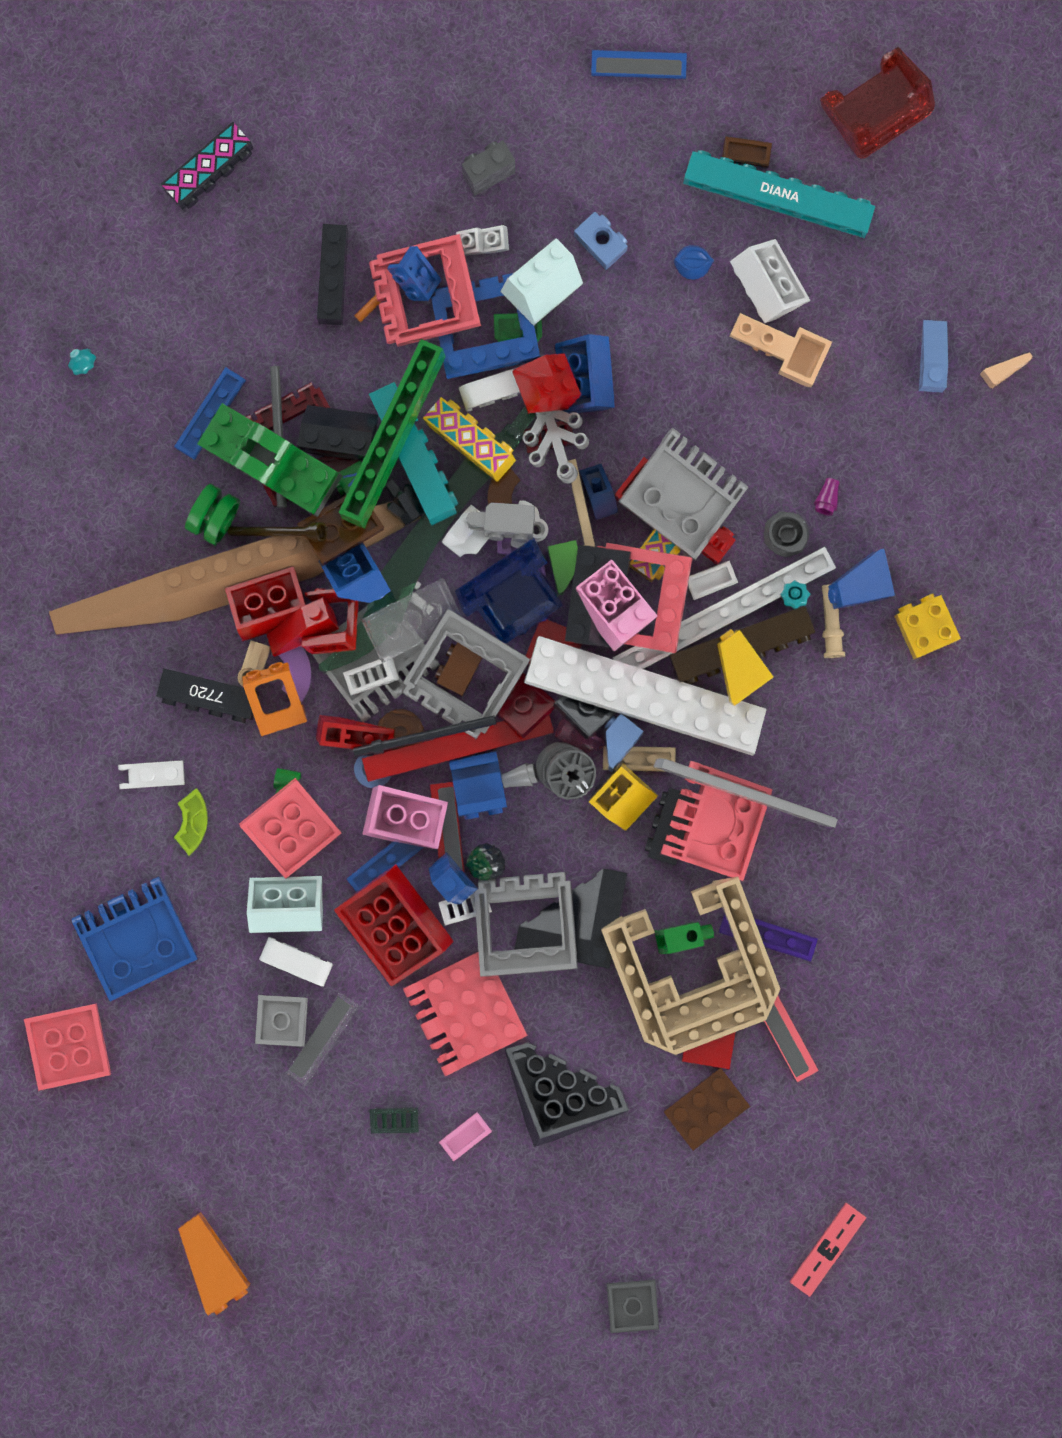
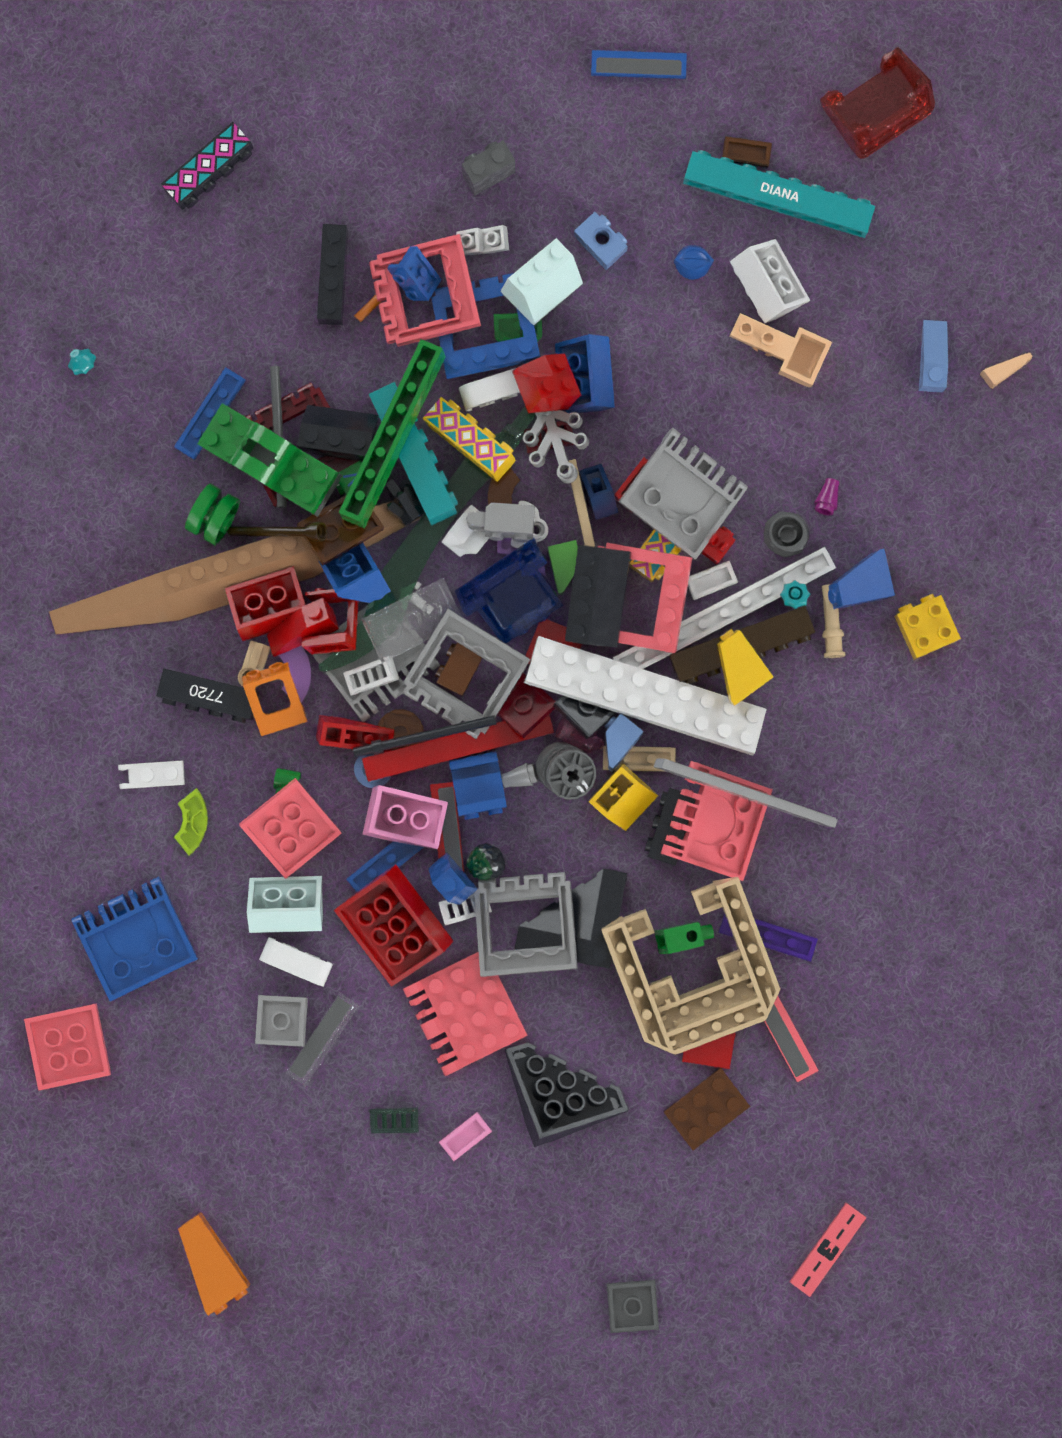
(614, 605): bright pink slope -> none

